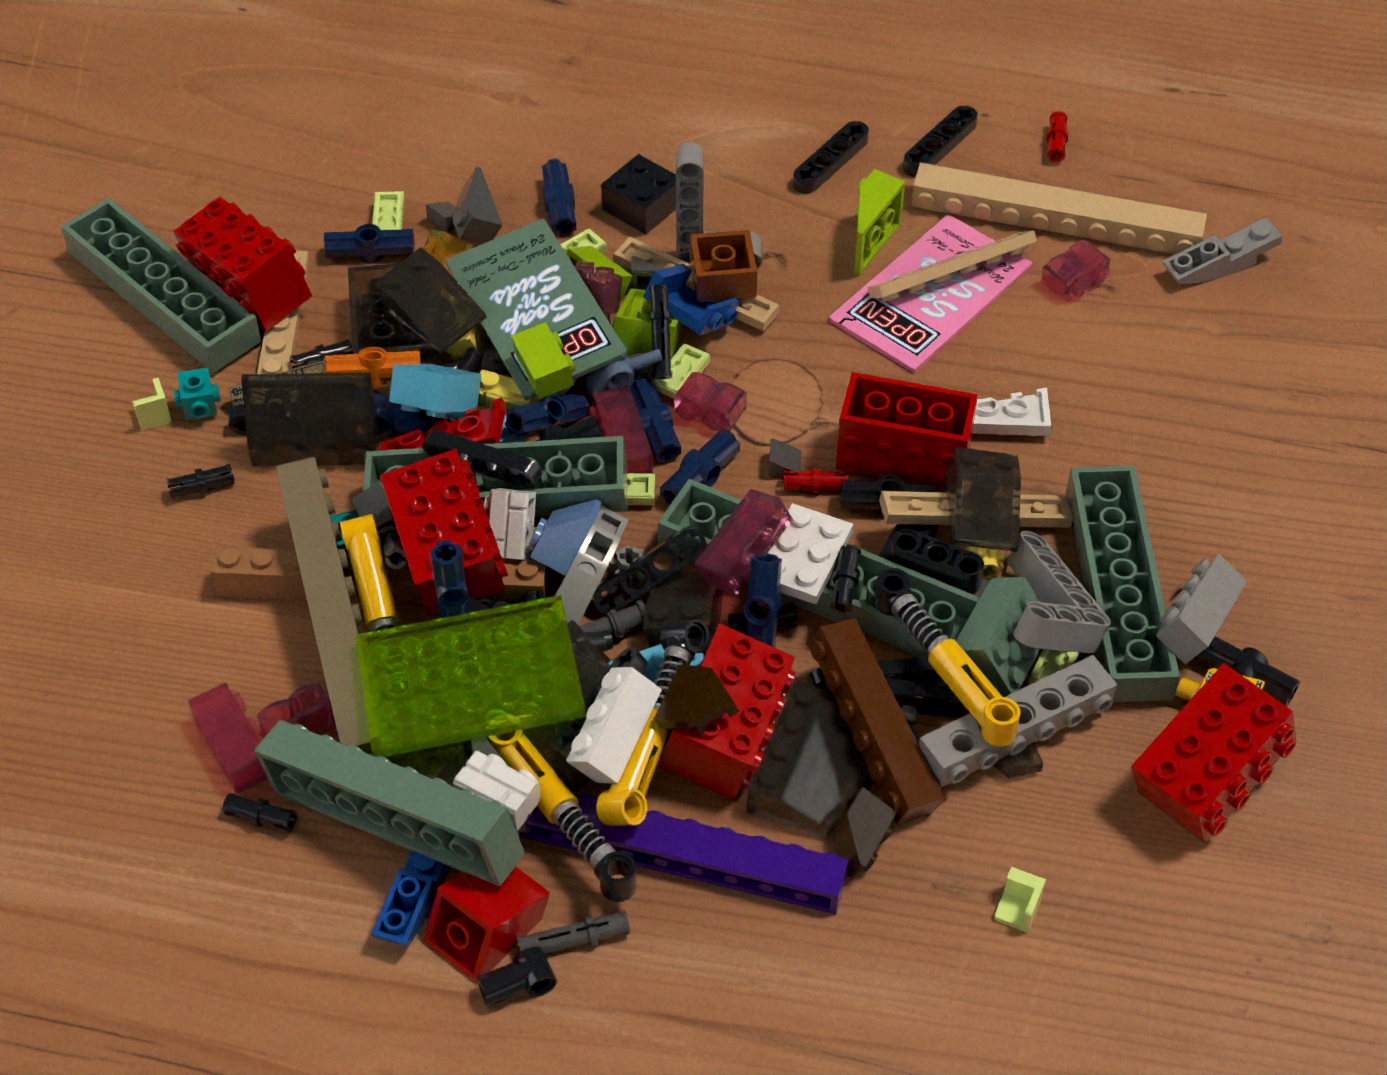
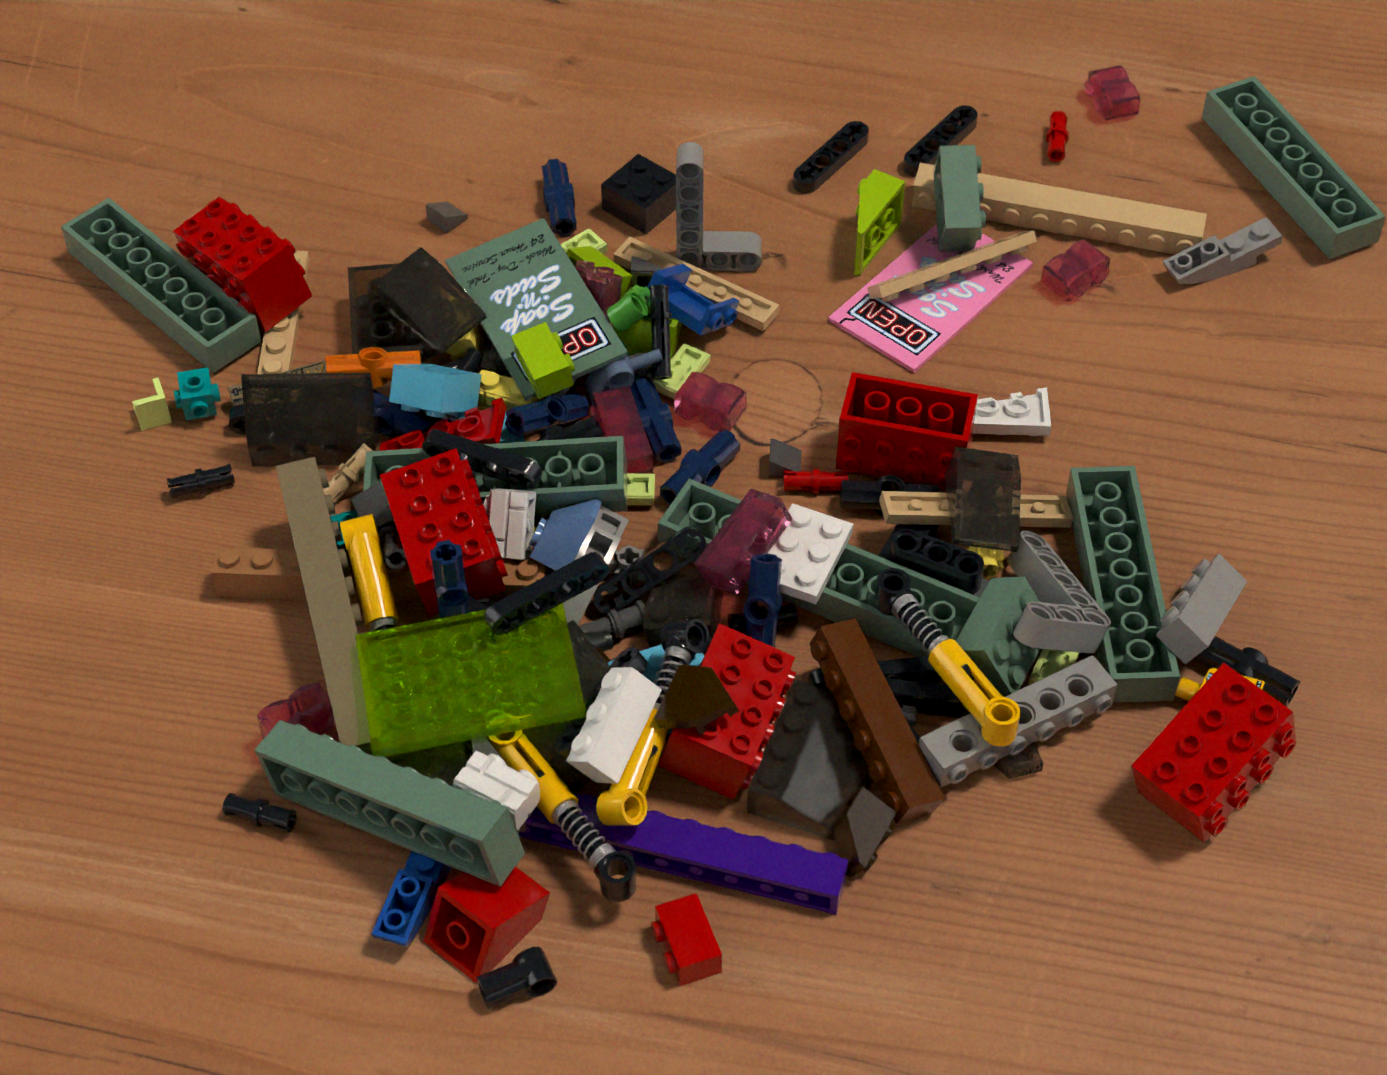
(229, 735): clear pink brick -> none
(320, 352): black pin -> none
(347, 474): none -> tan pin
(369, 243): dark blue piece -> none
(388, 210): yellowish green plate -> none
(444, 246): clear yellow panel -> none
(475, 212): dark grey slope -> none
(546, 593): none -> black beam
(578, 933): dark grey pin -> none
(630, 308): none -> bright green piece
(687, 939): none -> red brick
(723, 265): dark orange brick -> none
(845, 578): black pin -> none
(958, 198): none -> sand green brick
(1020, 899): yellowish green panel -> none
(1112, 92): none -> clear pink brick
(1293, 167): none -> sand green brick

